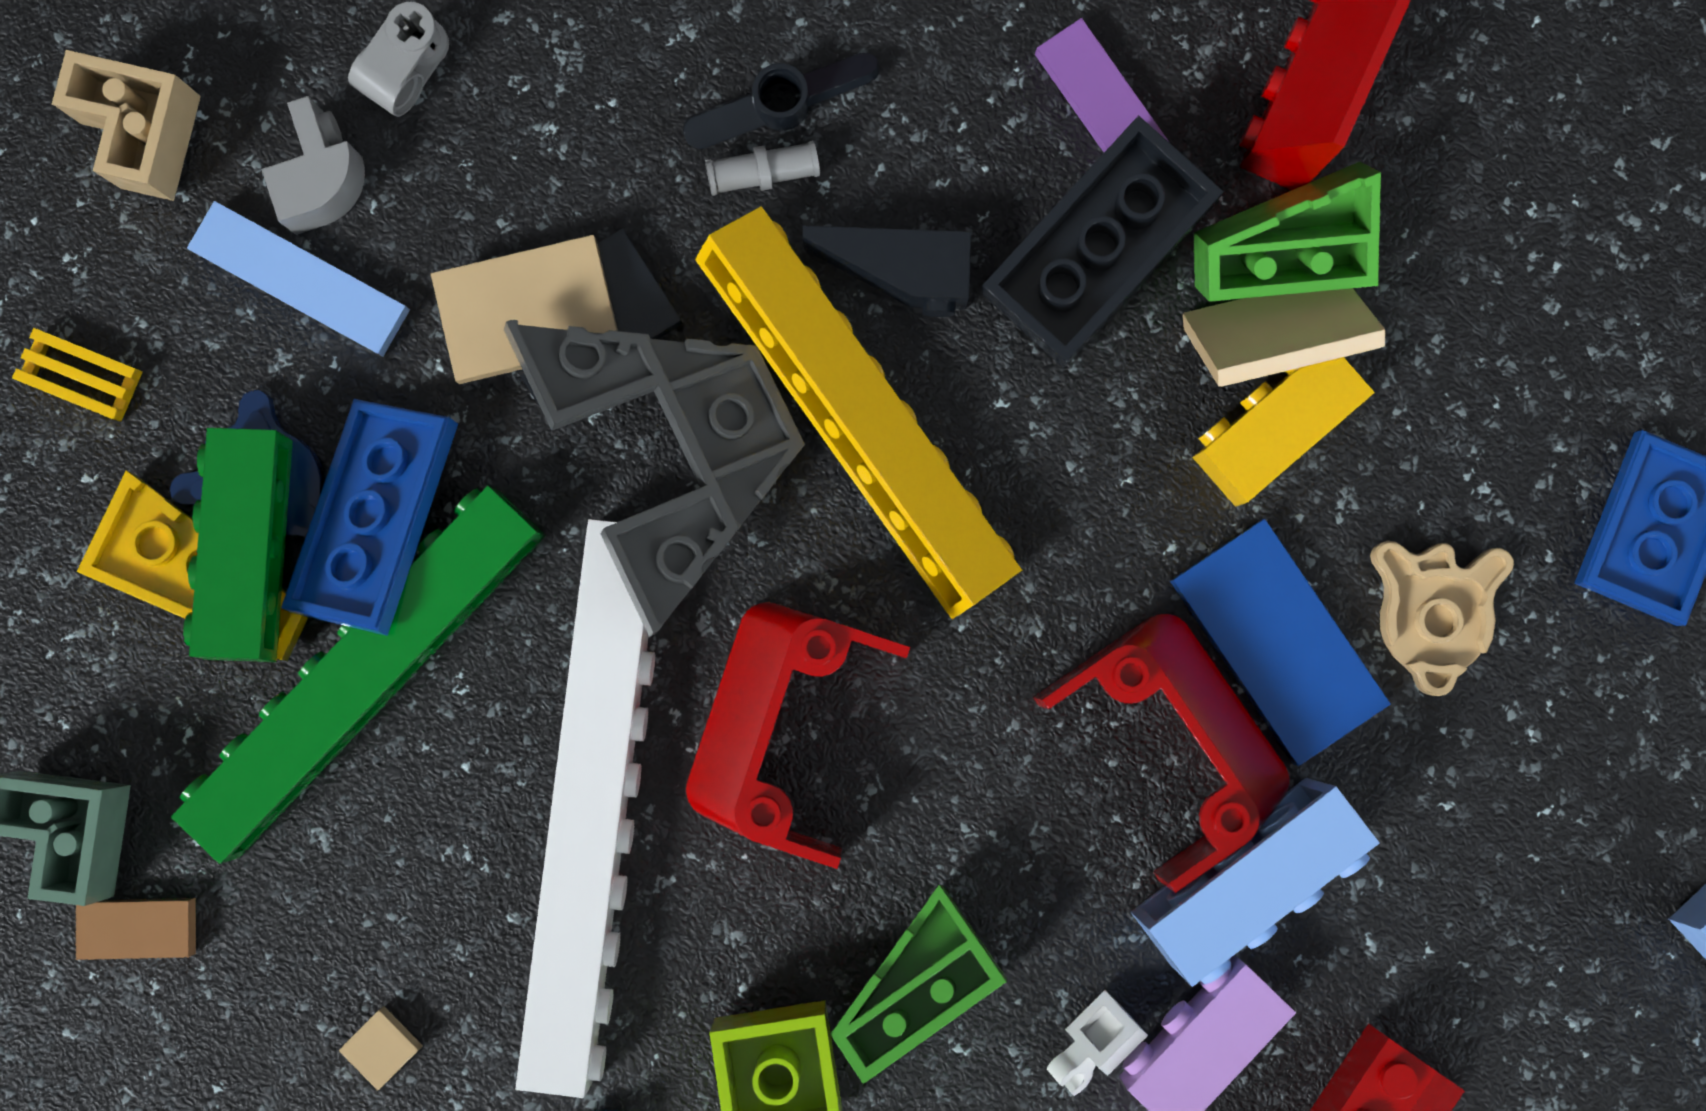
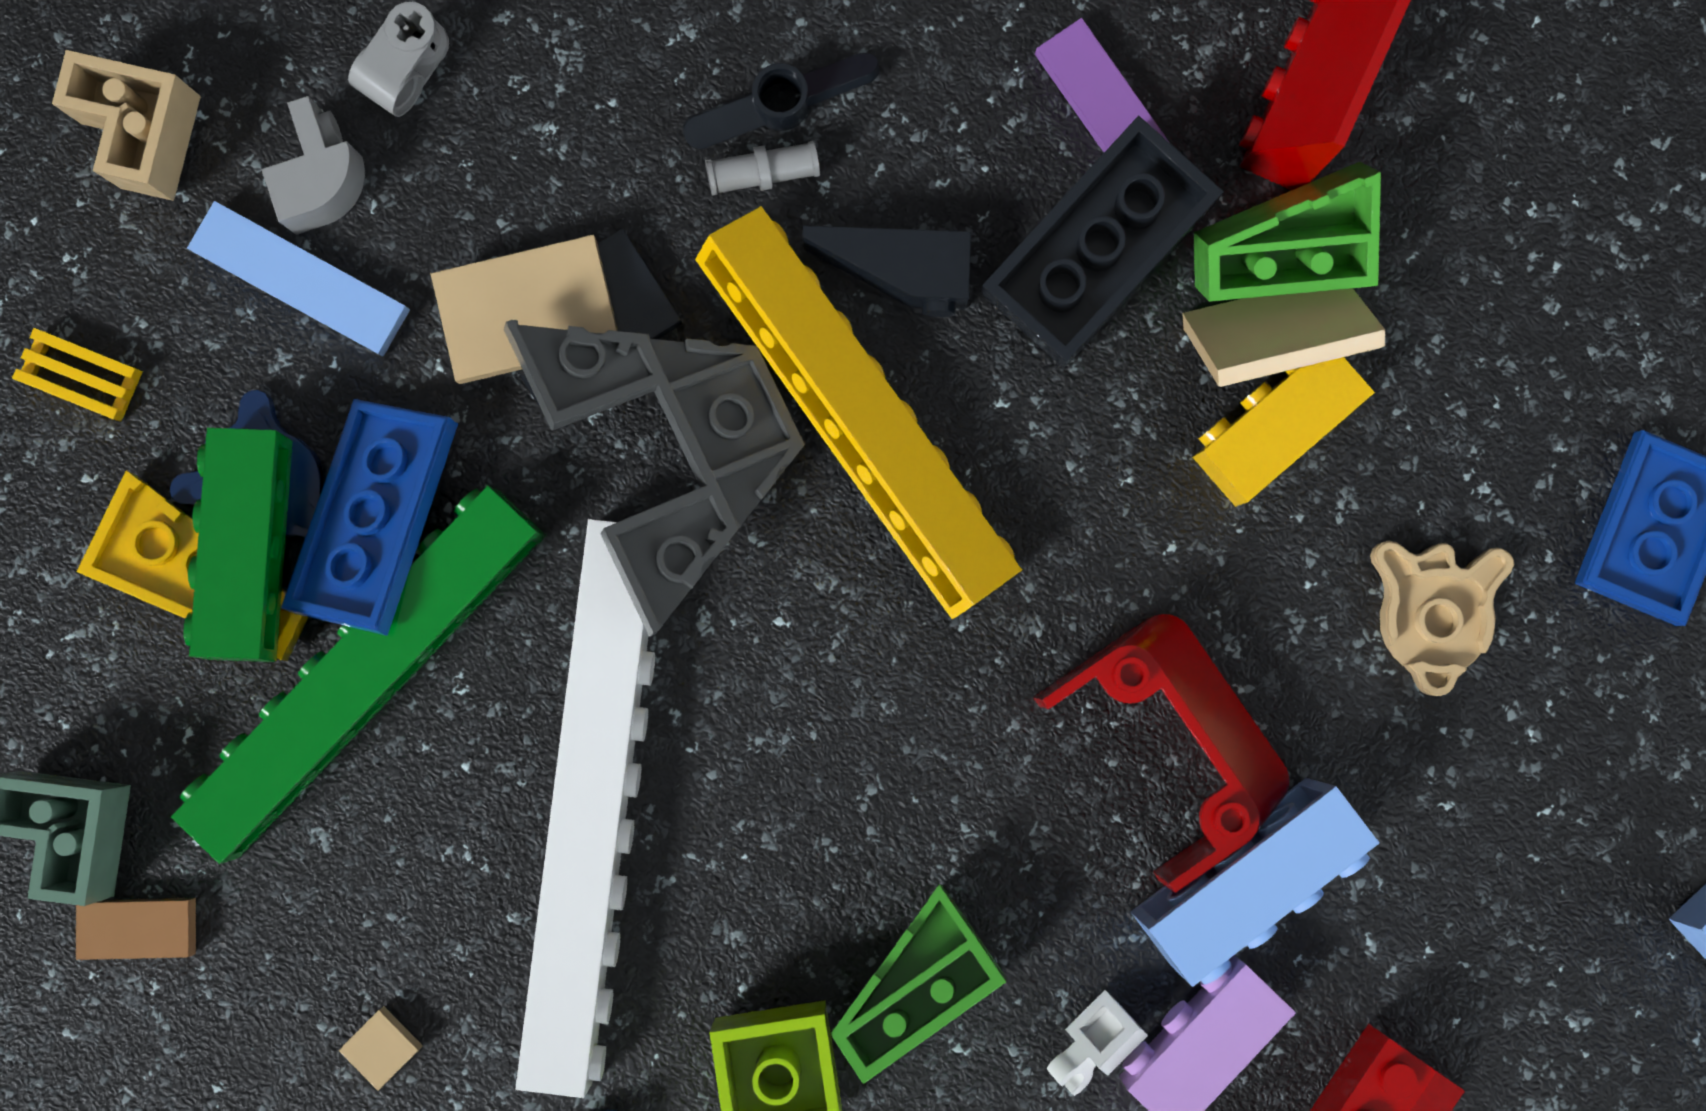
(743, 716): red windscreen -> none
(1280, 642): blue tile -> none

